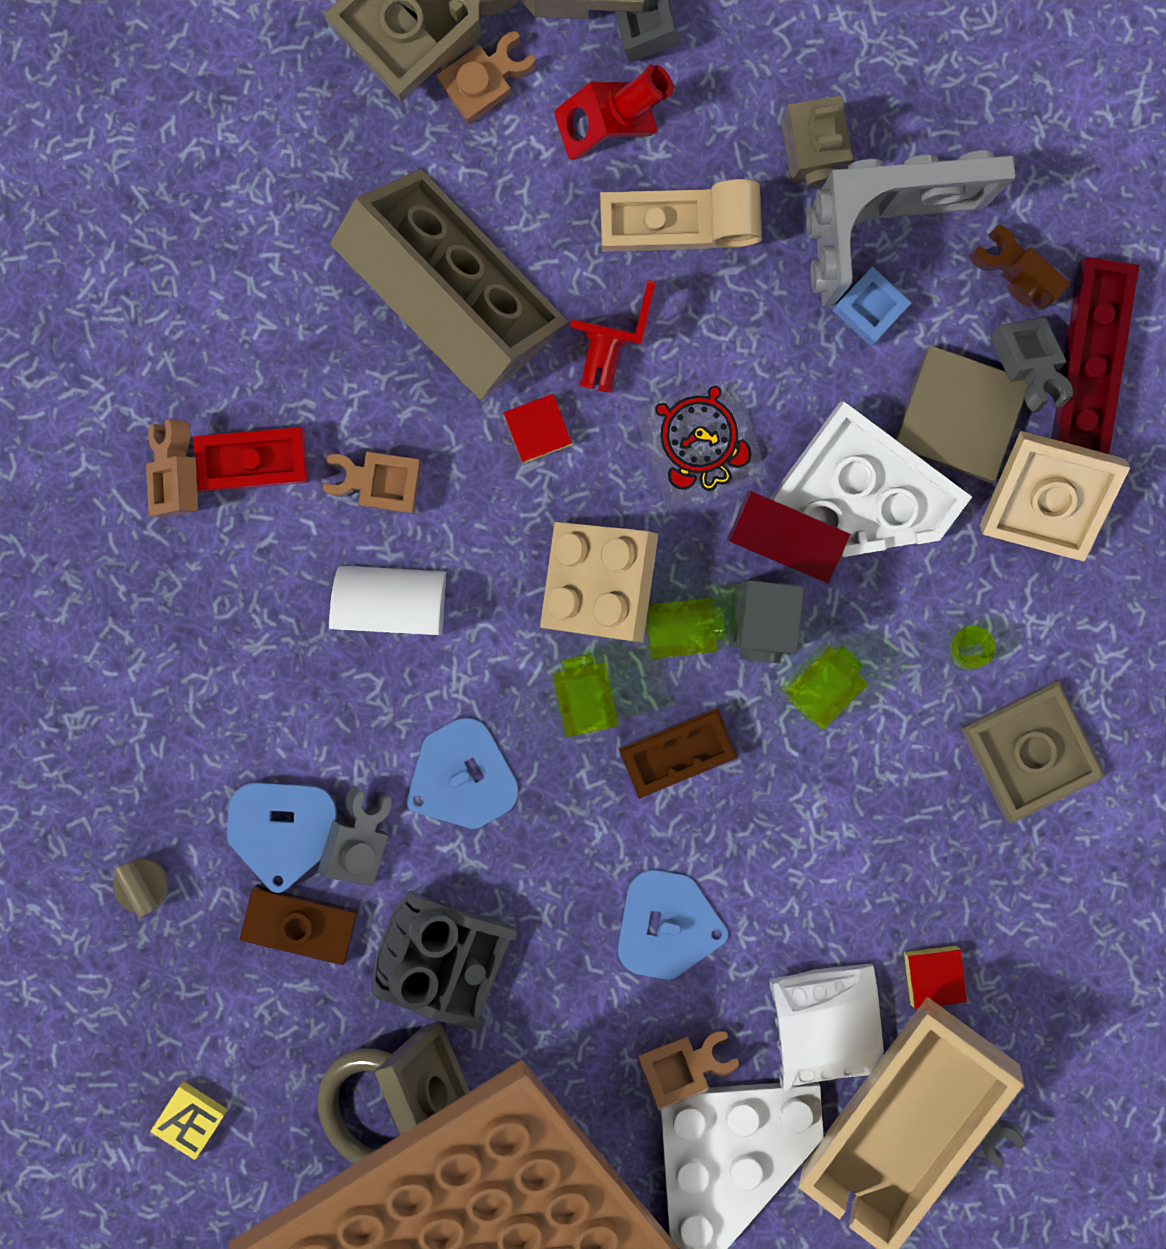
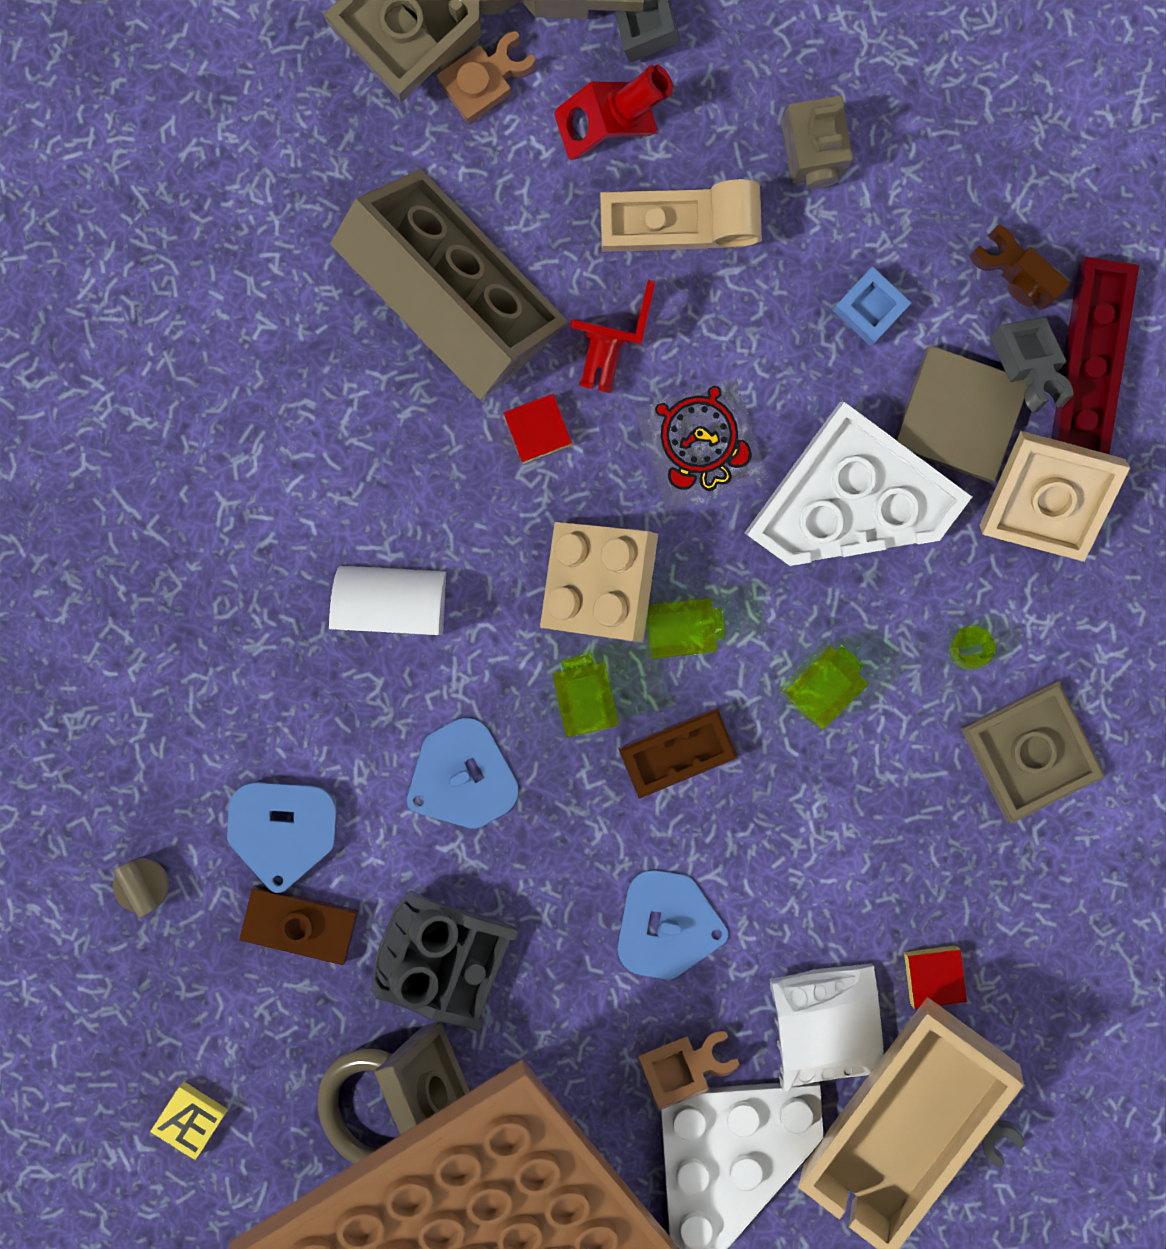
(172, 475): medium nougat plate -> none
(251, 459): red plate -> none
(356, 846): dark grey plate -> none
(383, 482): medium nougat plate -> none
(766, 620): dark grey brick -> none
(788, 536): dark red tile -> none
(879, 191): light grey bracket -> none

